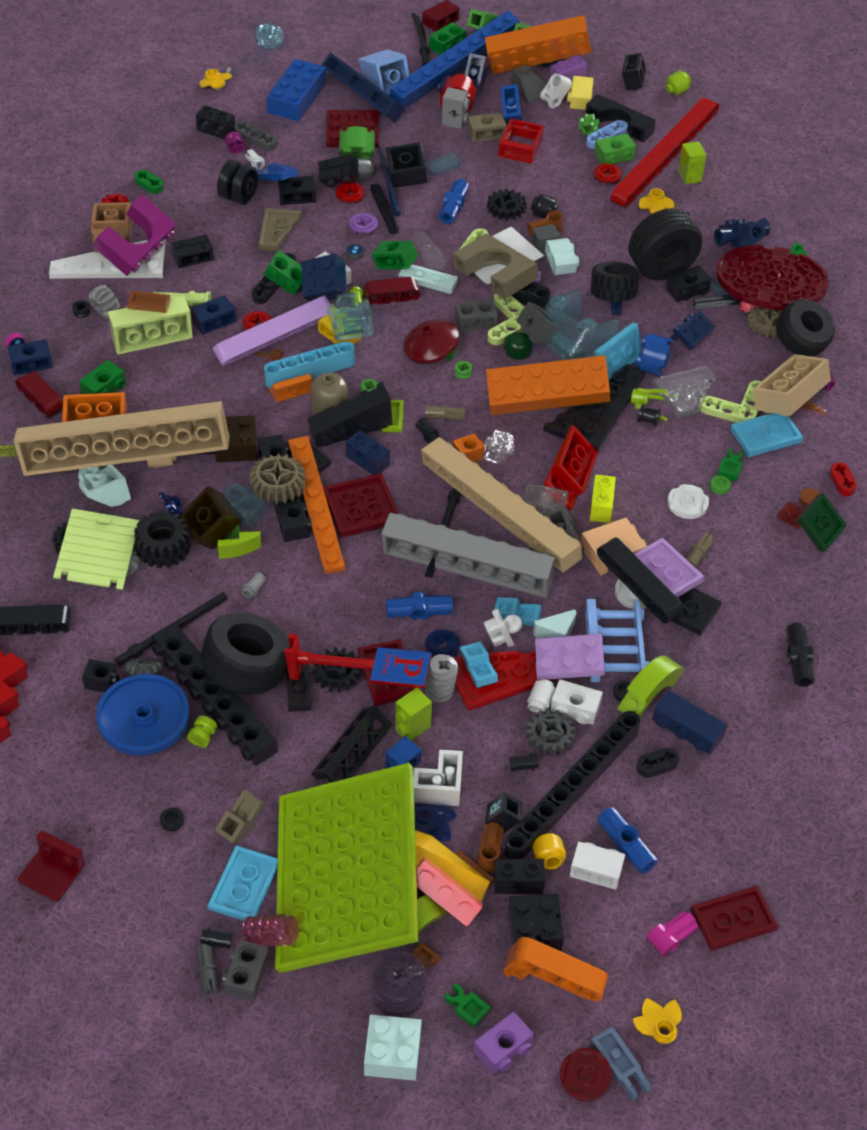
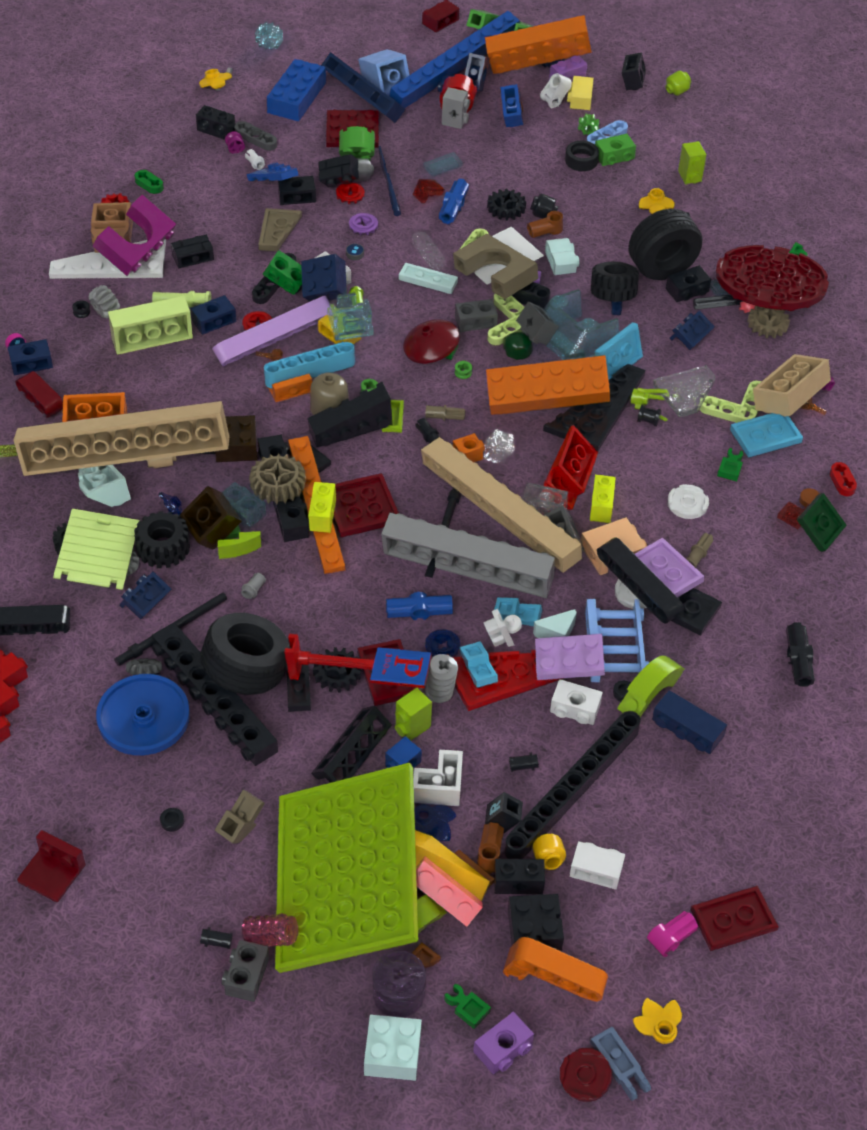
(99, 675): black brick -> none
(103, 379): green brick -> none
(146, 595): none -> dark blue bracket
(148, 301): dark orange tile -> none
(202, 730): lime wheel -> none
(207, 969): dark grey axle -> none
(237, 182): black wheel -> none
(243, 884): medium azure tile -> none
(322, 507): none -> neon yellow brick
(367, 453): dark blue brick -> none
(384, 208): black axle -> none
(391, 290): dark red beam -> none
(394, 255): green brick -> none
(406, 165): black brick -> none
(424, 49): black sword -> none
(427, 188): none -> clear red bracket
(446, 38): green brick -> none
(486, 127): dark tan brick -> none
(519, 151): red window -> none
(529, 83): dark grey slope -> none
(541, 696): white brick -> none
(544, 233): dark grey brick -> none
(551, 732): dark grey gear -> none
(581, 164): none -> black tyre
(604, 109): black arch -> none
(614, 173): red gear -> none
(634, 850): blue piece -> none
(655, 354): blue brick -> none
(657, 761): black beam -> none
(663, 152): red beam -> none
(720, 484): bright green tile -> none
(741, 232): dark blue brick -> none
(805, 328): black tyre -> none

